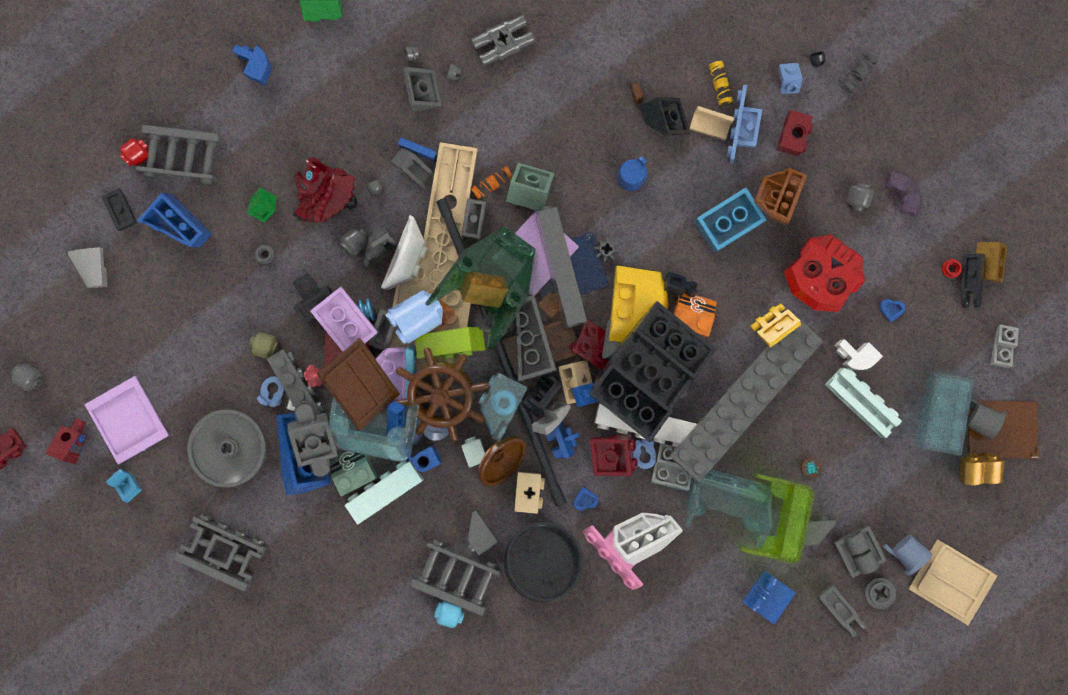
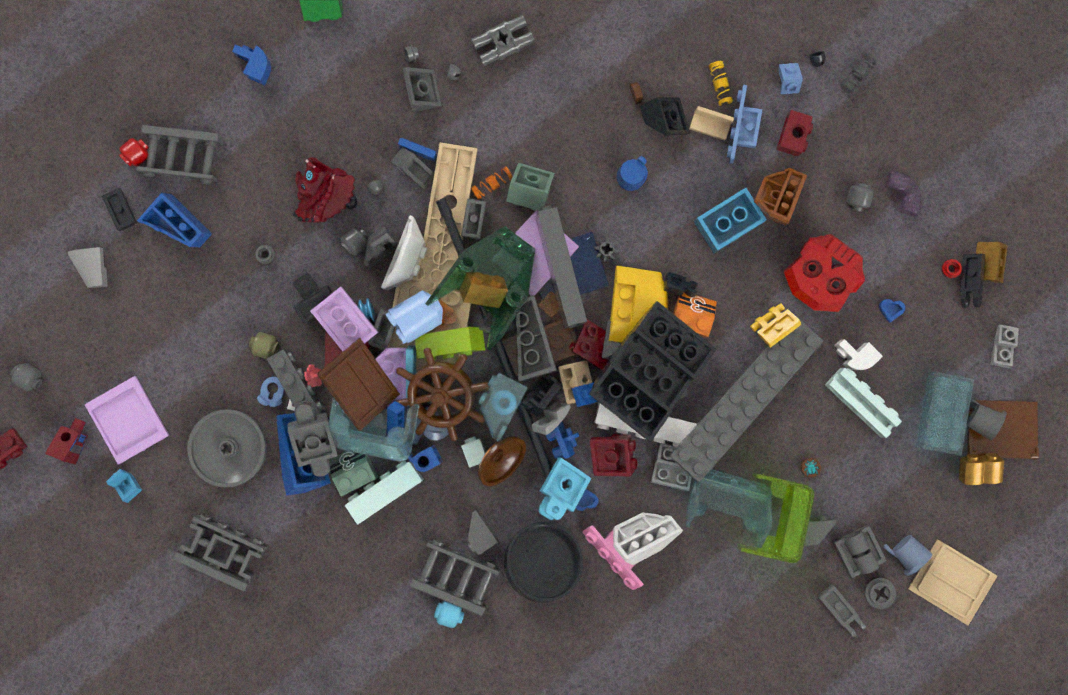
(262, 205): green panel -> none
(525, 503): tan brick -> none
(556, 497): none -> medium azure plate
(649, 448): medium blue piece -> none
(769, 597): blue hinge -> none

